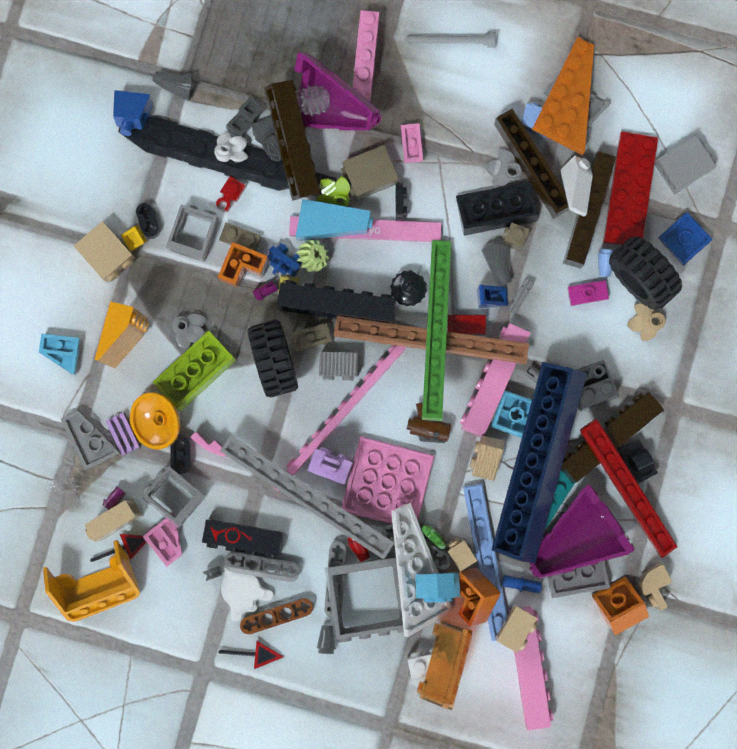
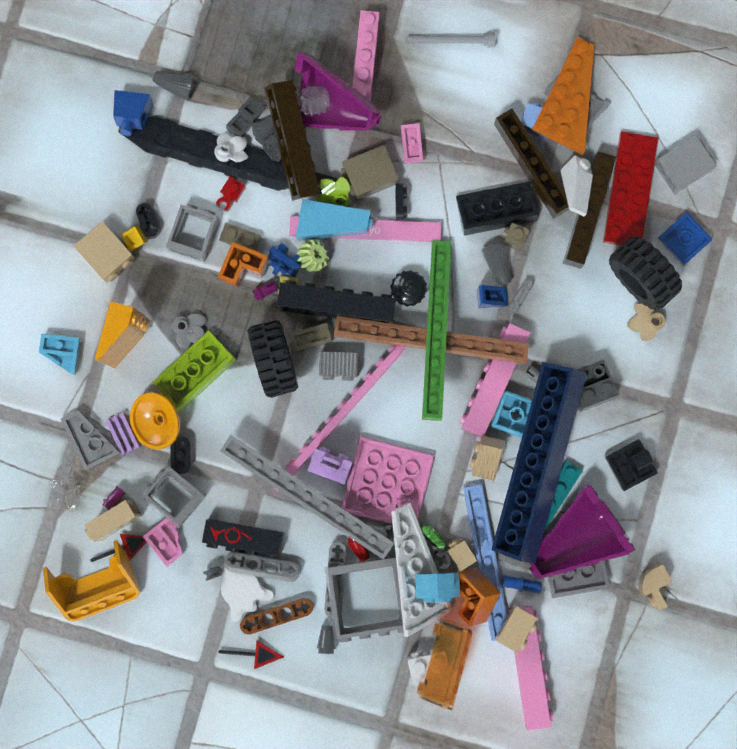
(214, 447): bright pink slope -> none
(427, 429): reddish brown piece -> none
(467, 324): red plate -> none
(501, 167): light grey plate -> none
(588, 293): dark pink plate -> none
(603, 262): light blue cone -> none
(618, 429): dark brown brick -> none
(620, 606): orange slope -> none
(628, 488): red tile -> none

